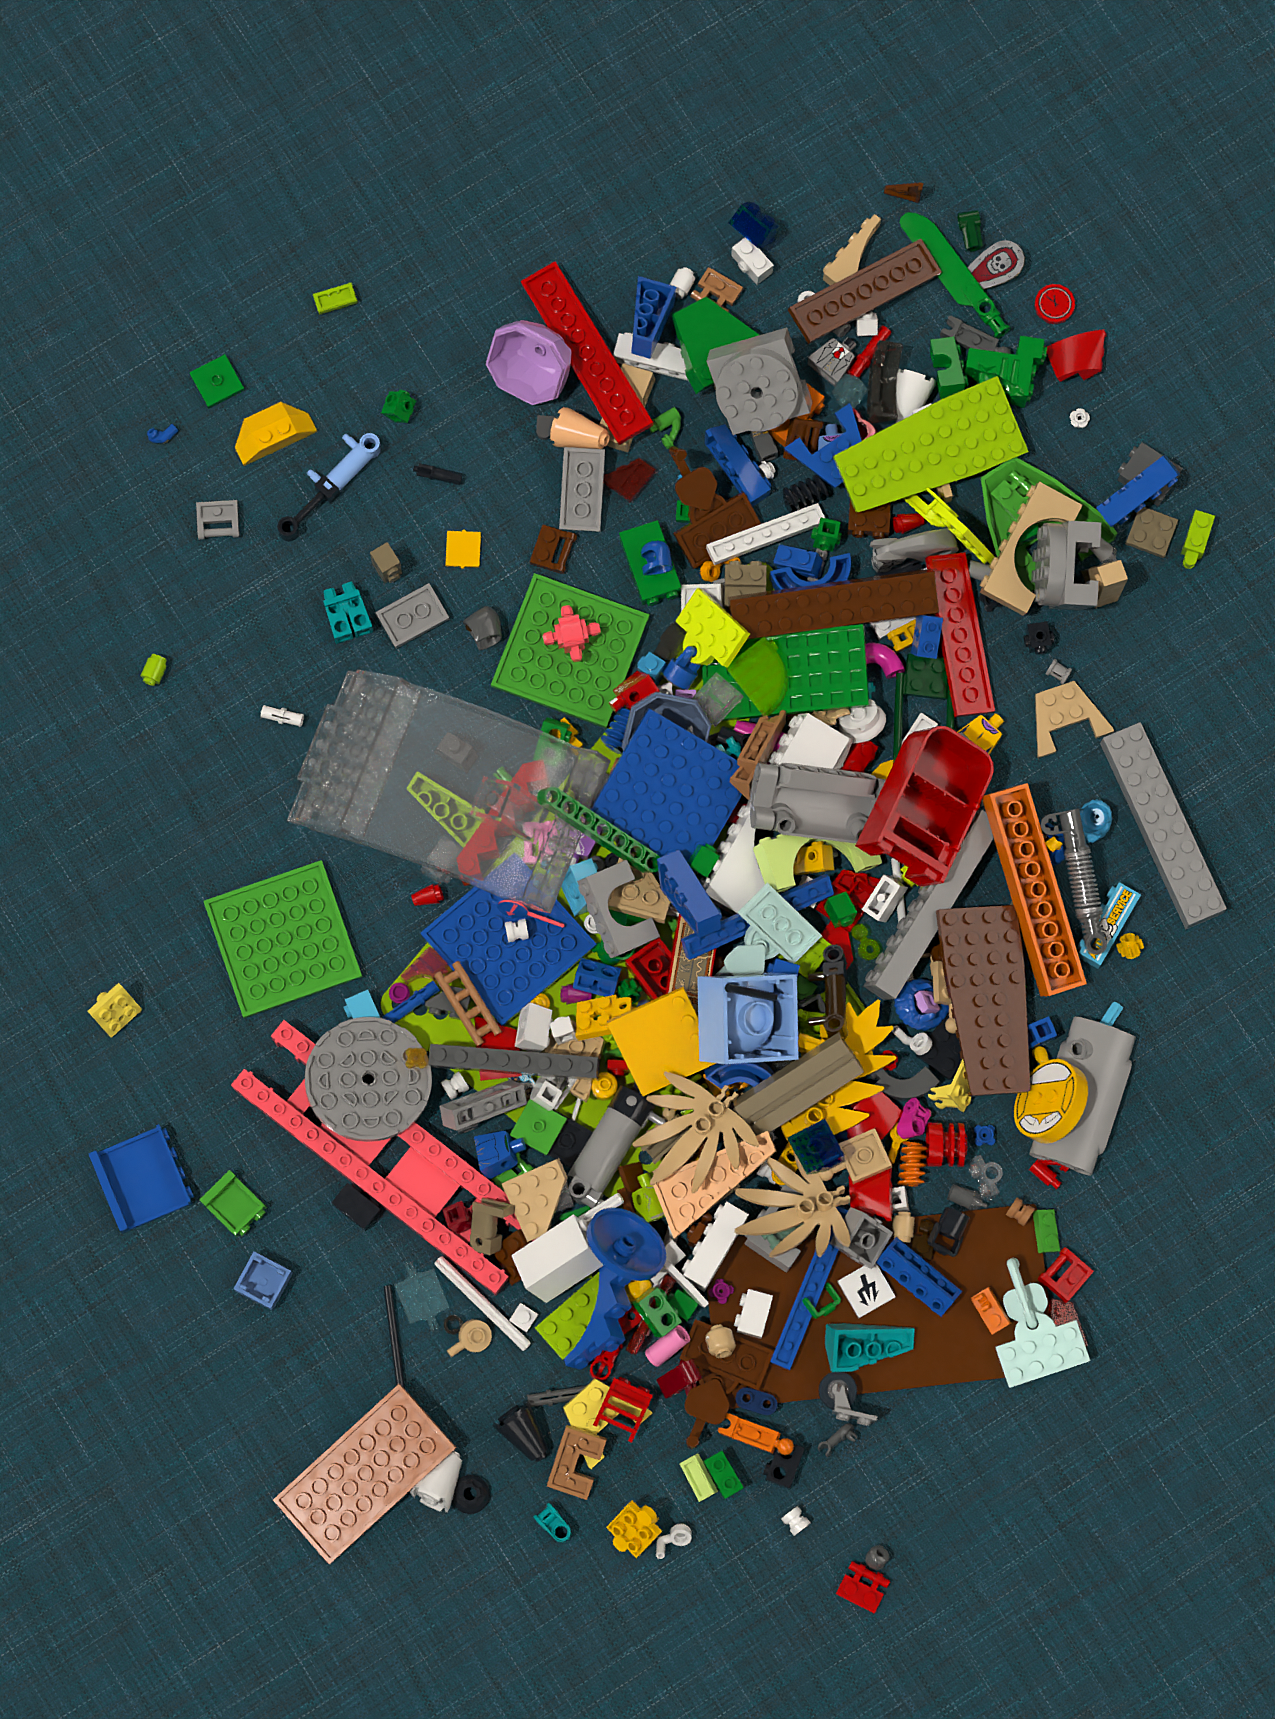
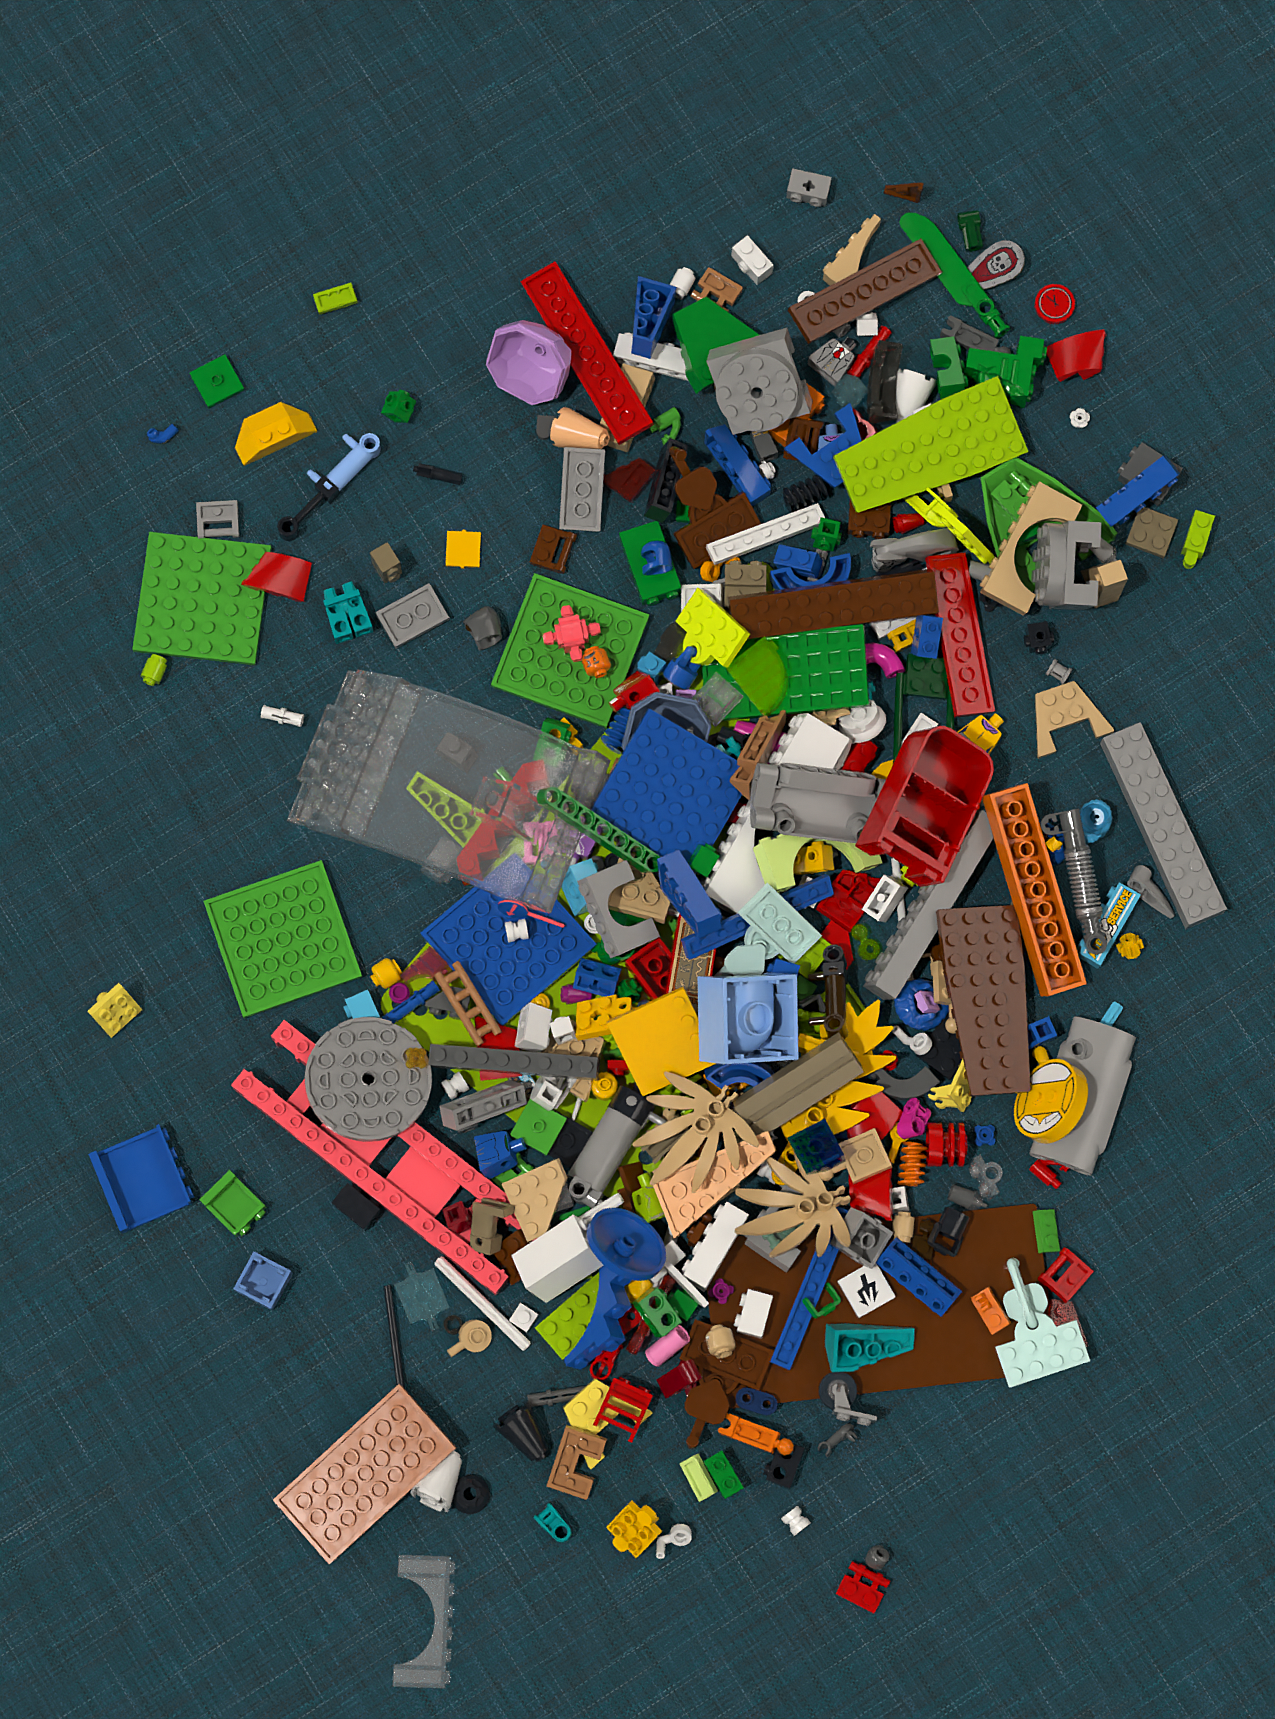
(196, 599): none -> bright green plate
(280, 576): none -> red slope
(386, 973): none -> yellow head
(429, 895): red cone -> none
(430, 1666): none -> clear arch
(596, 662): none -> orange head
(663, 485): none -> black brick
(750, 992): black bar -> none
(754, 225): clear blue slope -> none
(801, 180): none -> light grey brick
(840, 910): green brick -> none
(1020, 1211): medium nougat wheel -> none
(1150, 893): none -> light grey piece

